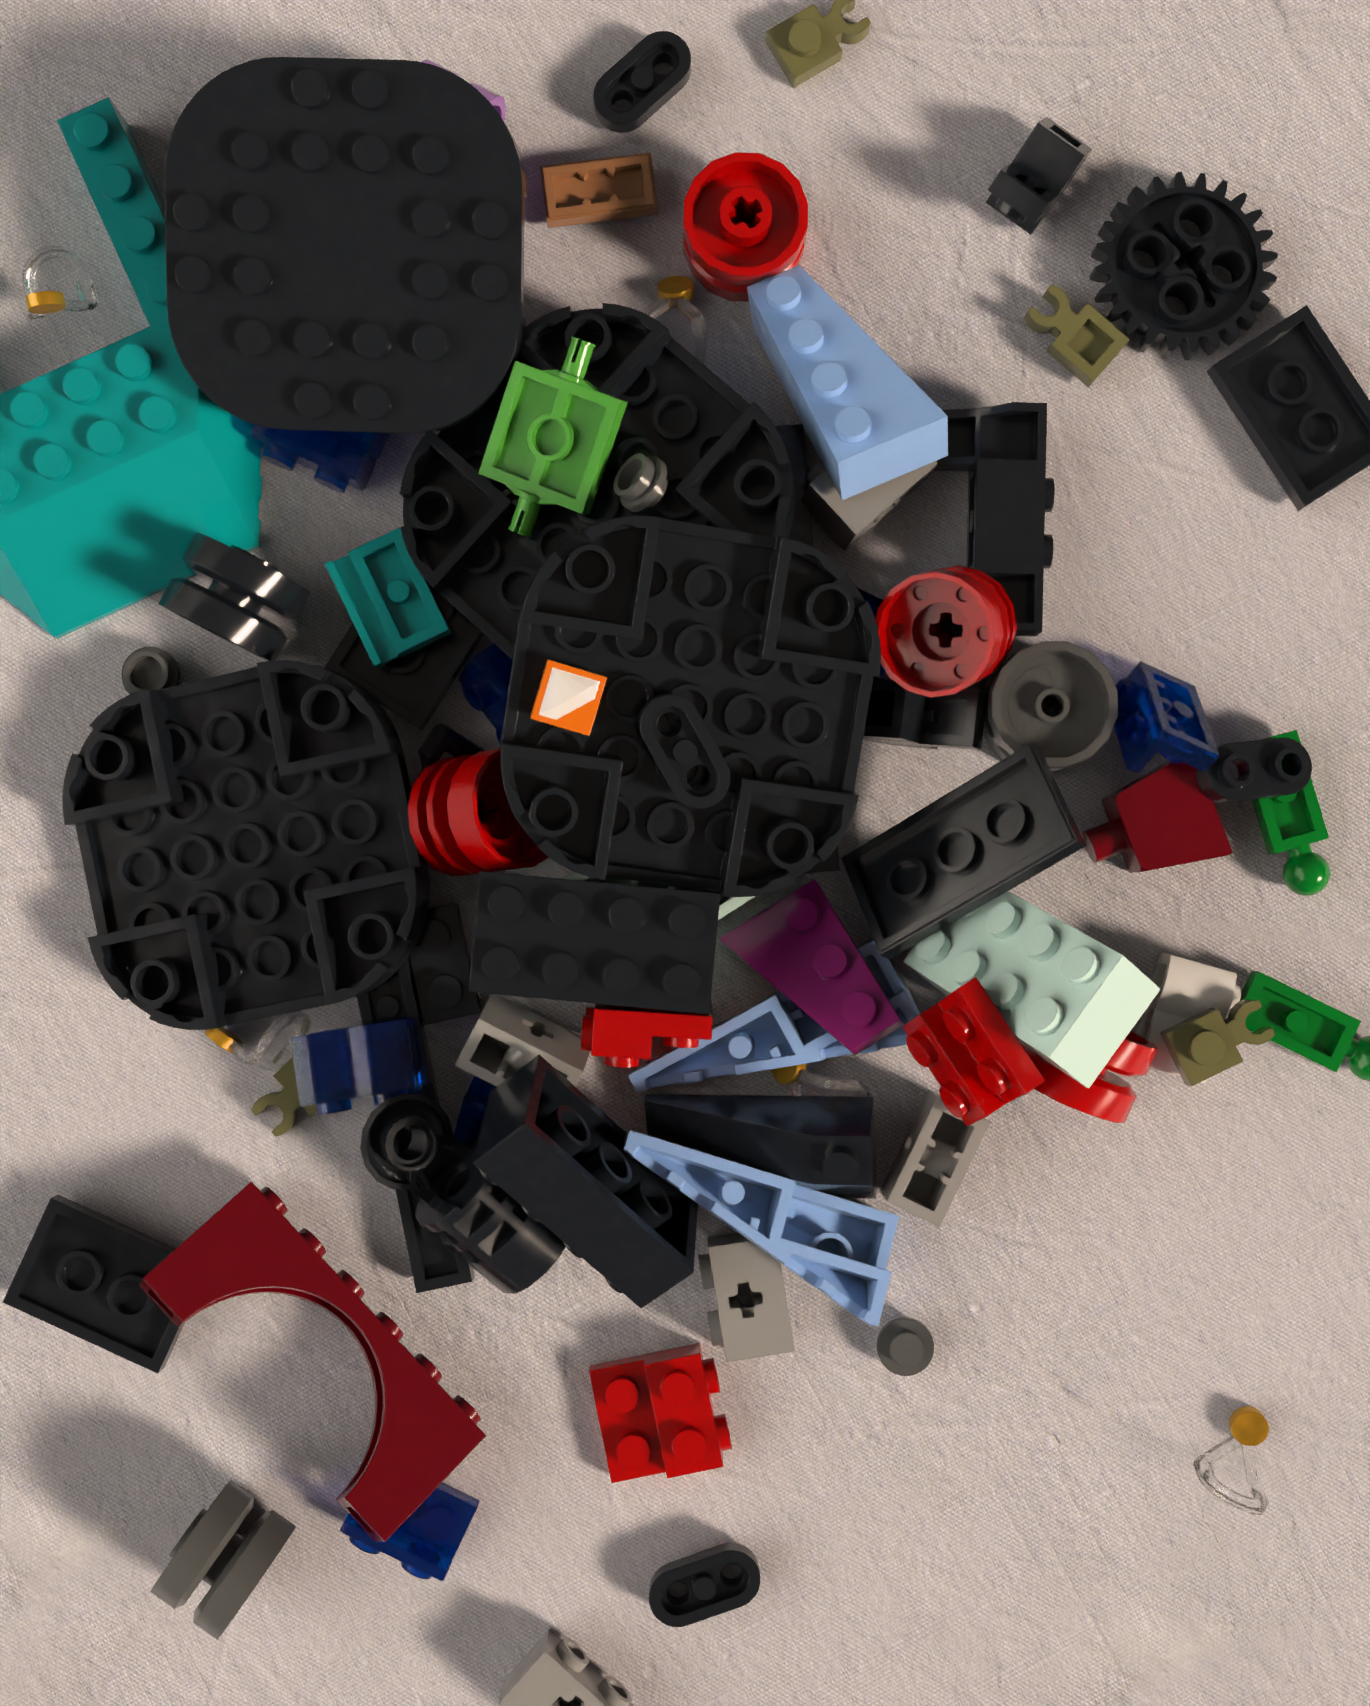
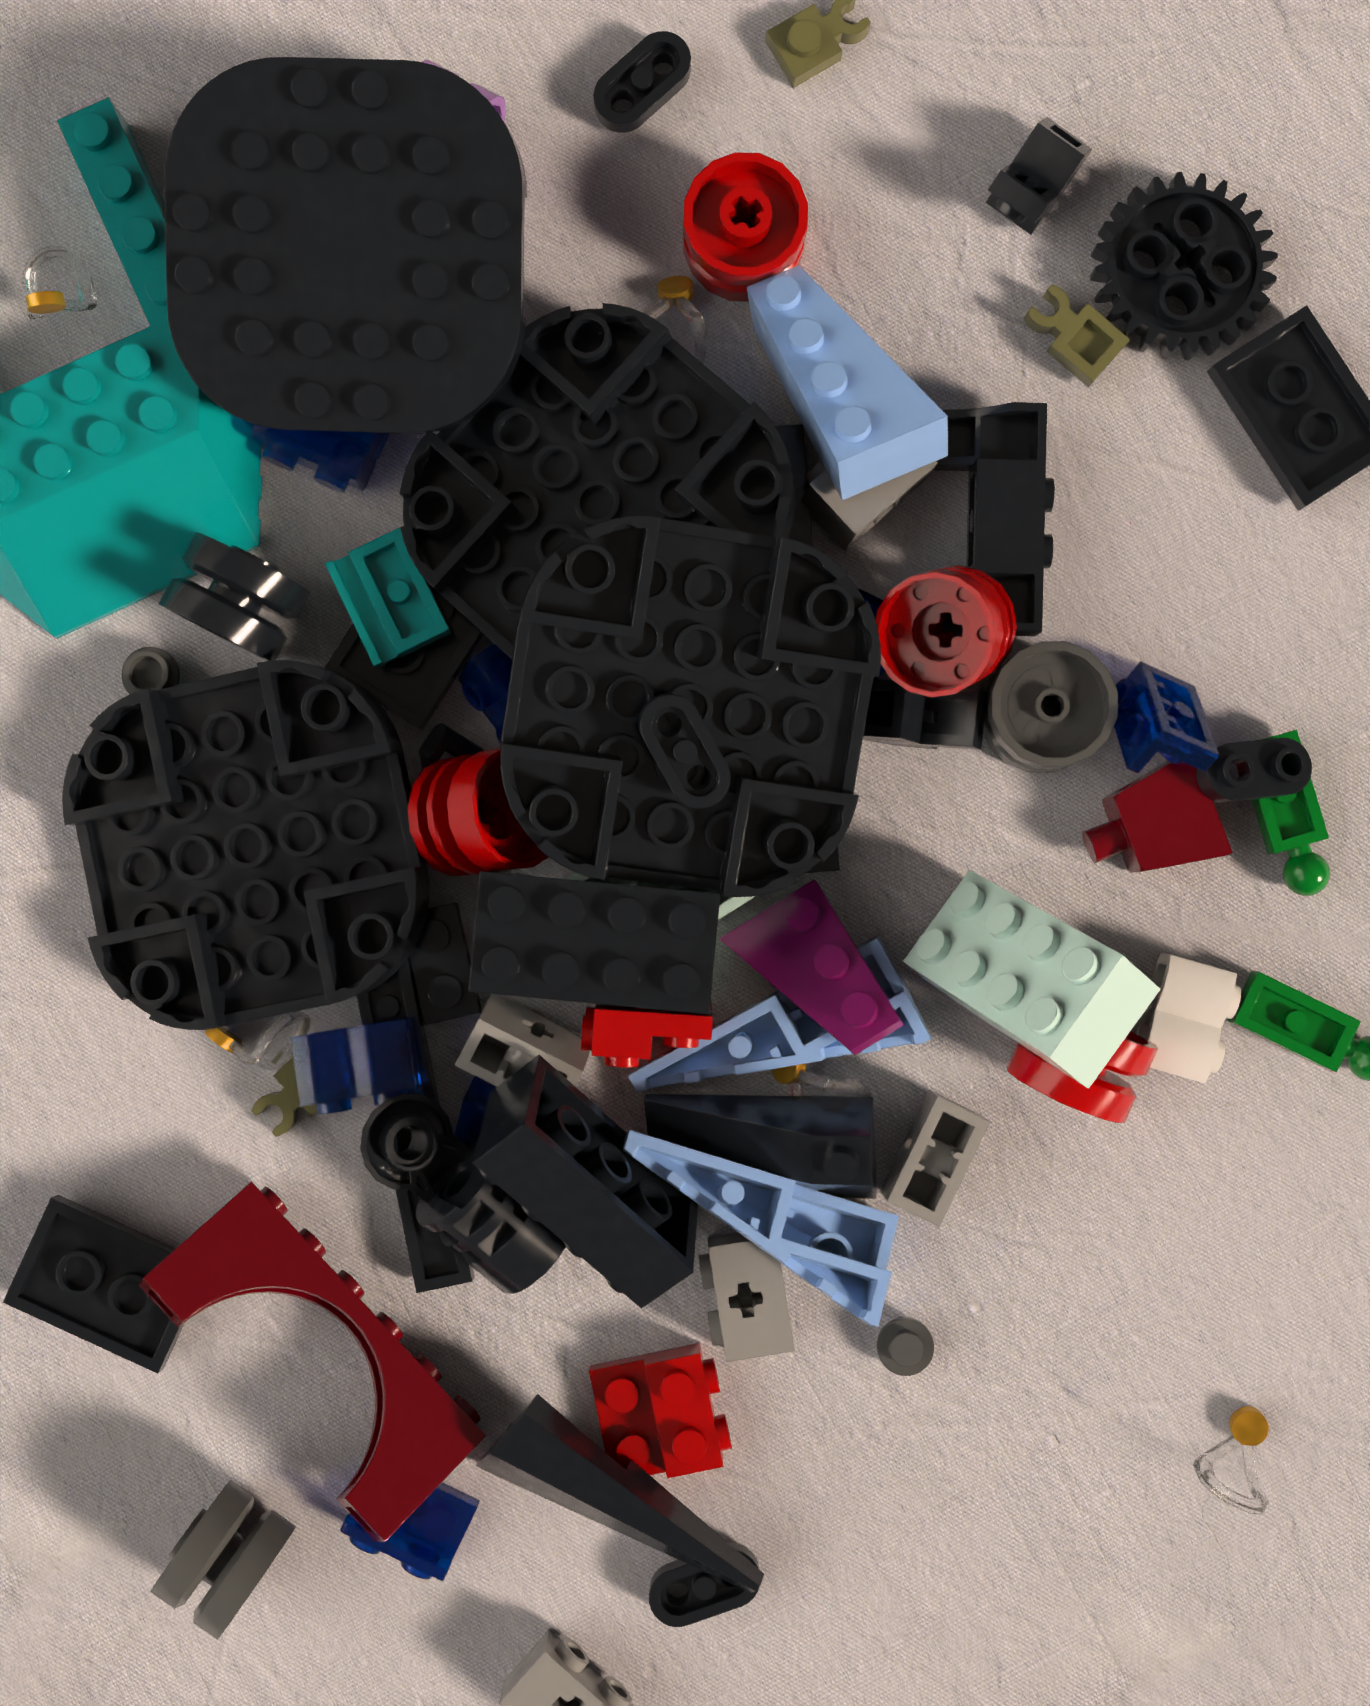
(552, 437): bright green plate -> none
(566, 1467): none -> black wedge
(568, 697): tile -> none
(599, 190): medium nougat plate -> none
(641, 482): dark grey plate -> none
(962, 851): black tile -> none
(971, 1053): red plate -> none
(1208, 1044): olive plate -> none

